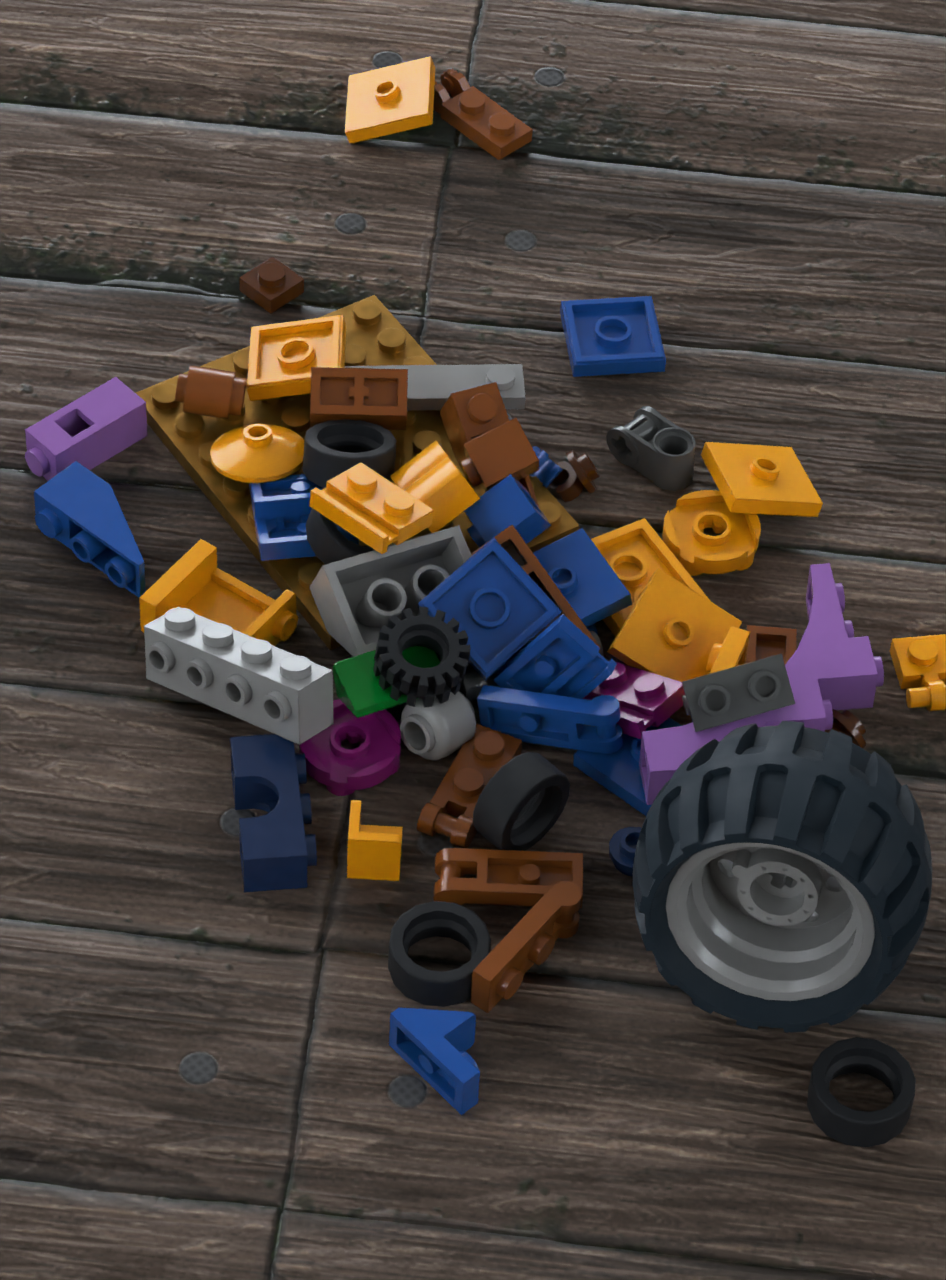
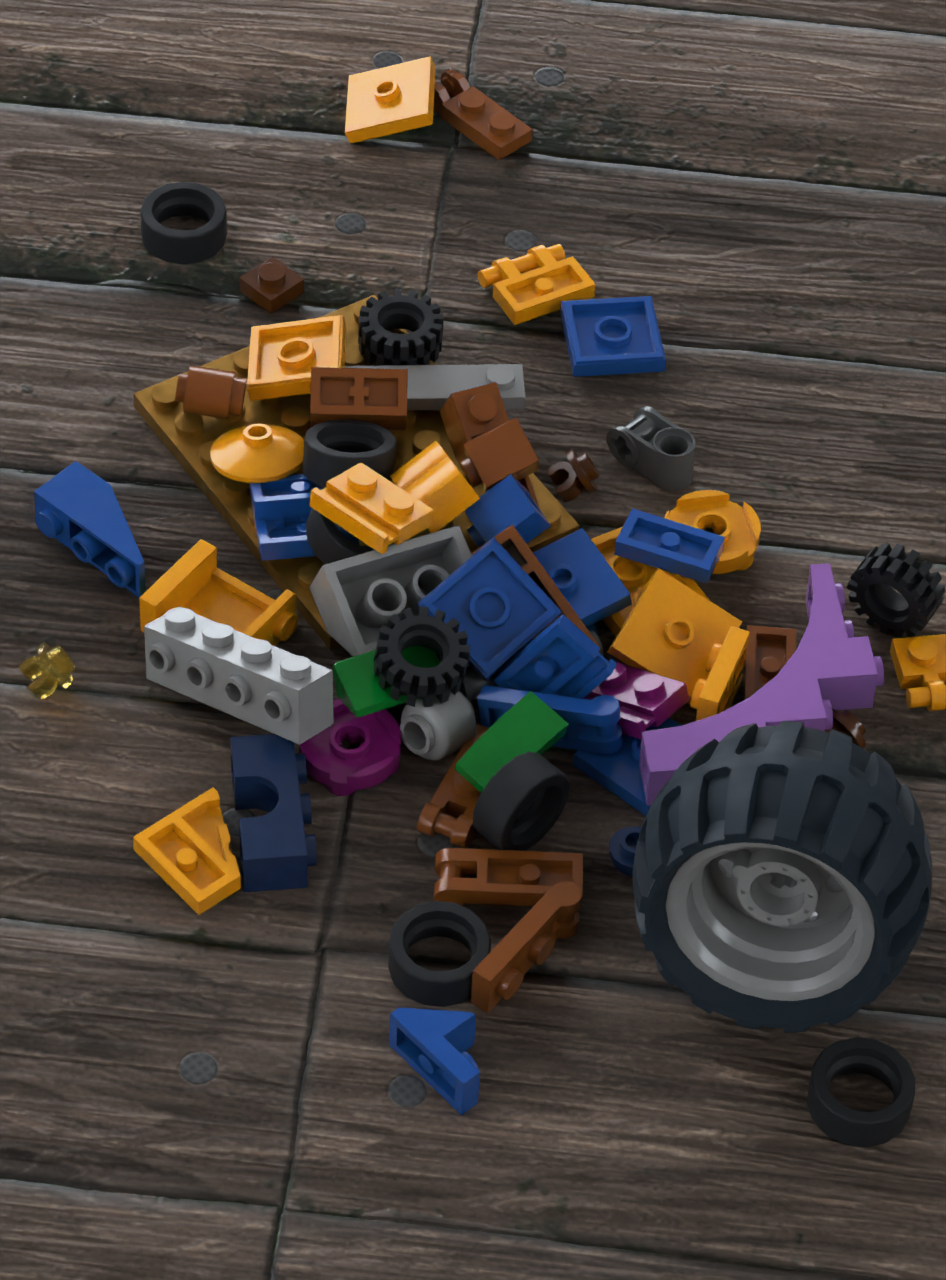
(52, 665): none -> clear yellow plate
(87, 430): medium lavender brick -> none
(186, 245): none -> black tyre
(193, 852): none -> light orange wing
(372, 849): light orange panel -> none
(400, 313): none -> black tyre
(522, 729): none -> green slope
(536, 282): none -> light orange plate
(547, 468): blue hand -> none
(669, 545): none -> blue plate
(737, 692): dark grey hinge -> none
(761, 479): light orange plate -> none
(907, 575): none -> black tyre

